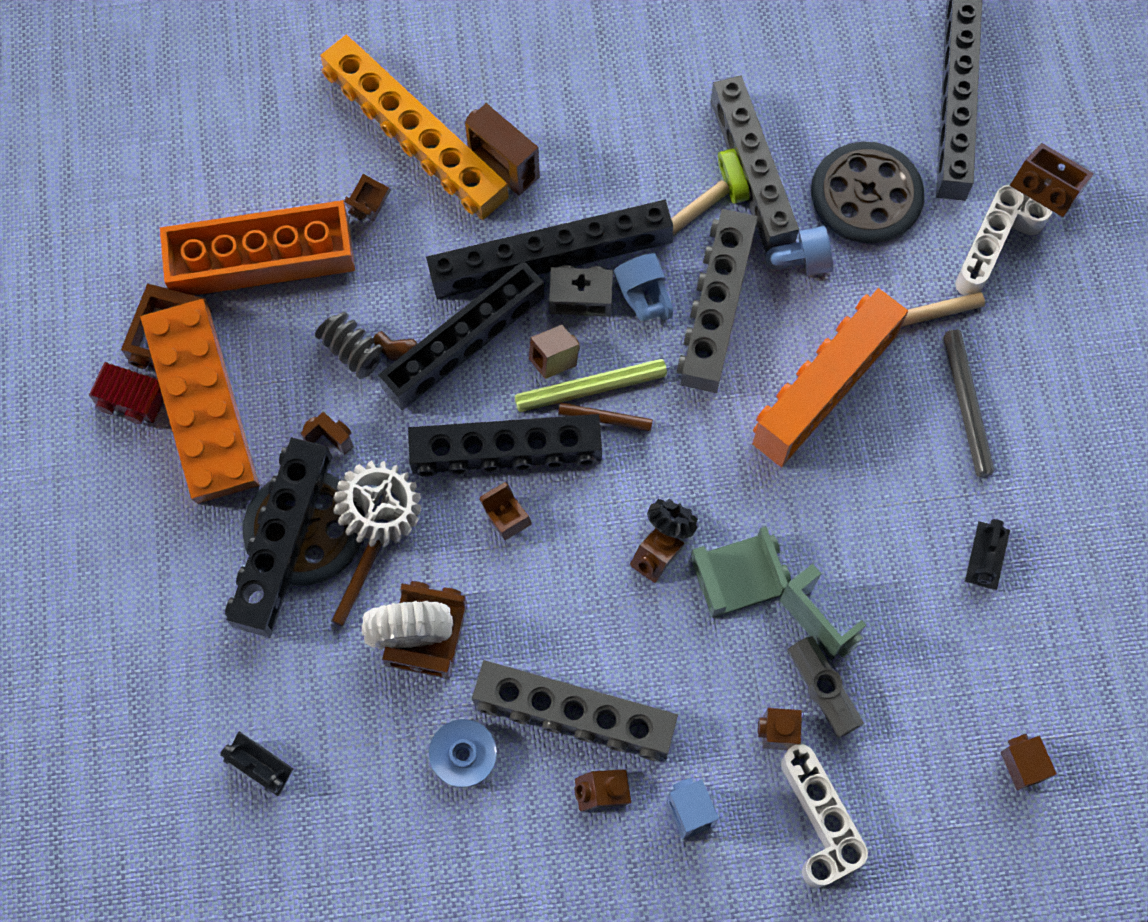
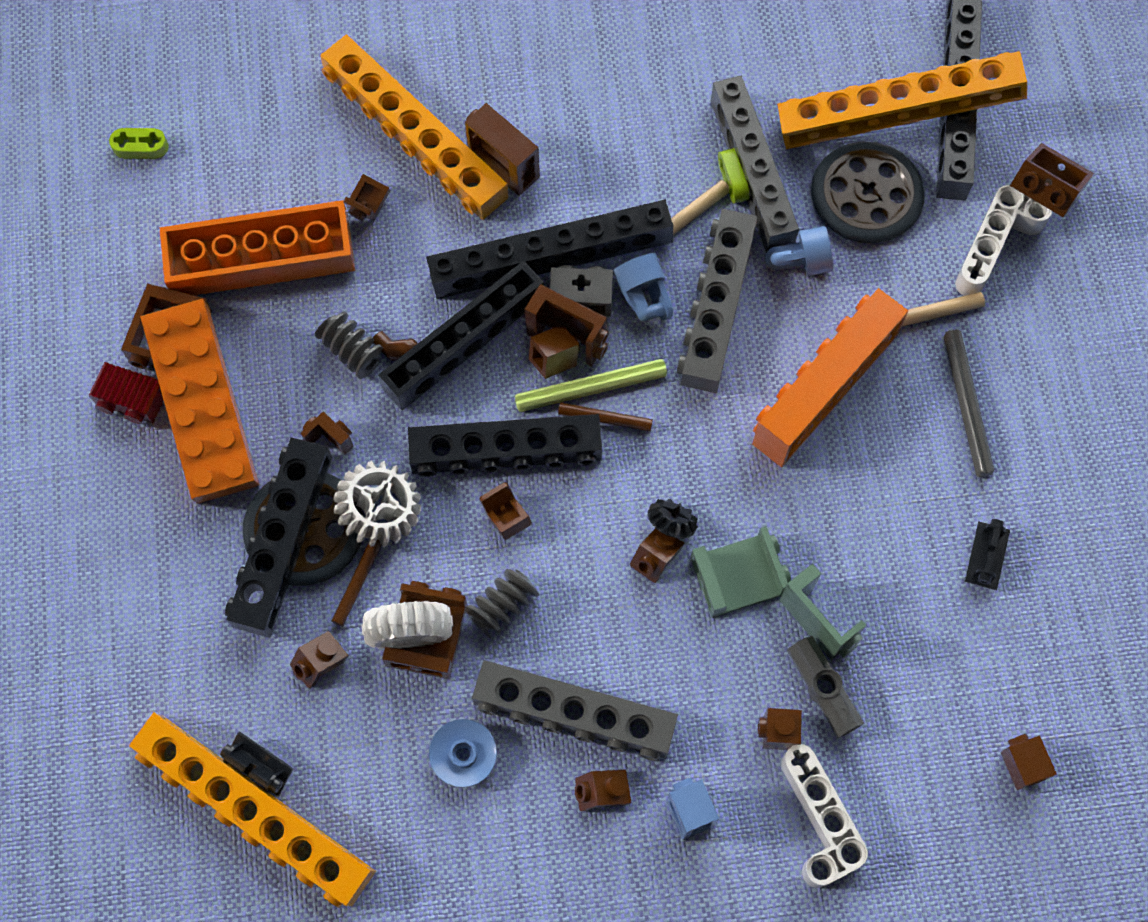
(138, 143): none -> lime beam
(150, 748): none -> light orange brick
(317, 658): none -> reddish brown bracket
(501, 601): none -> dark grey piece
(555, 310): none -> reddish brown panel
(916, 105): none -> light orange brick

